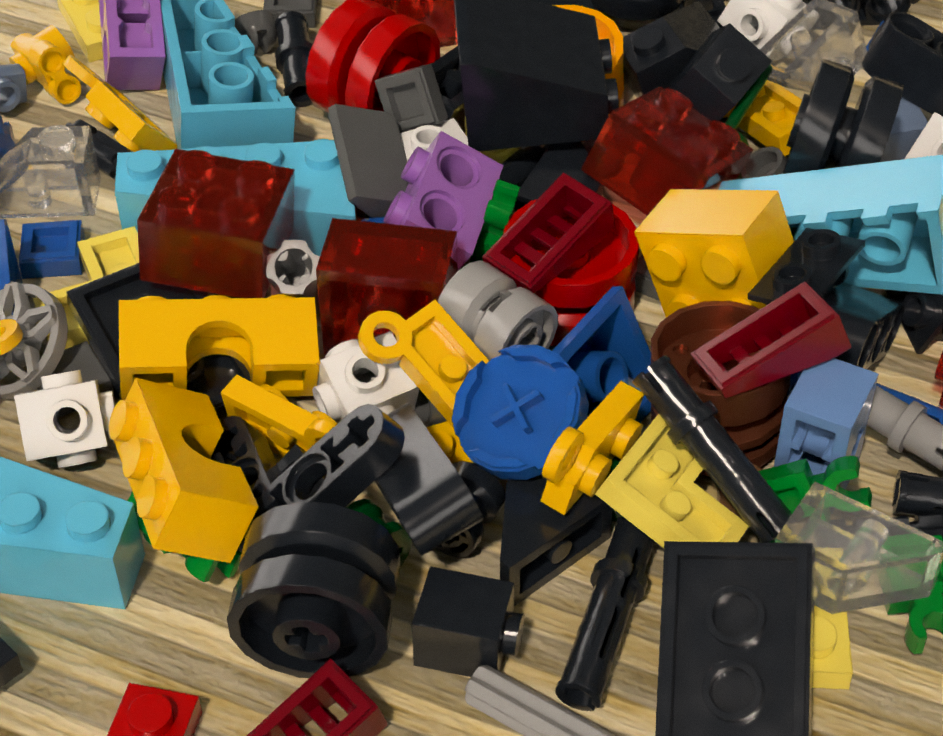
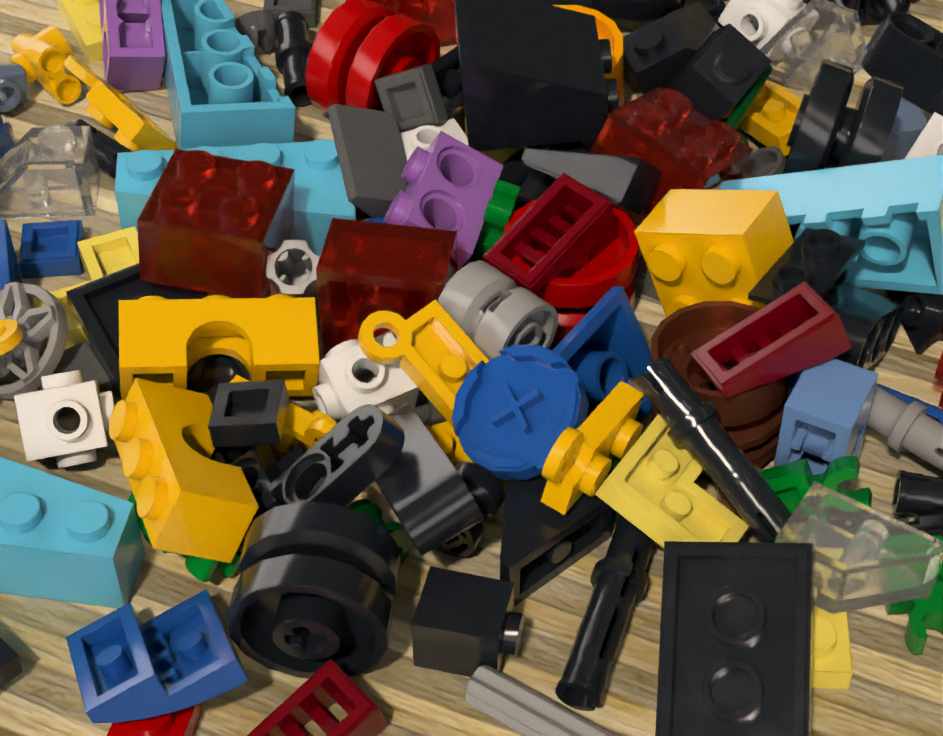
(154, 666): none -> blue slope
(249, 413): none -> black plate
(620, 179): none -> slope

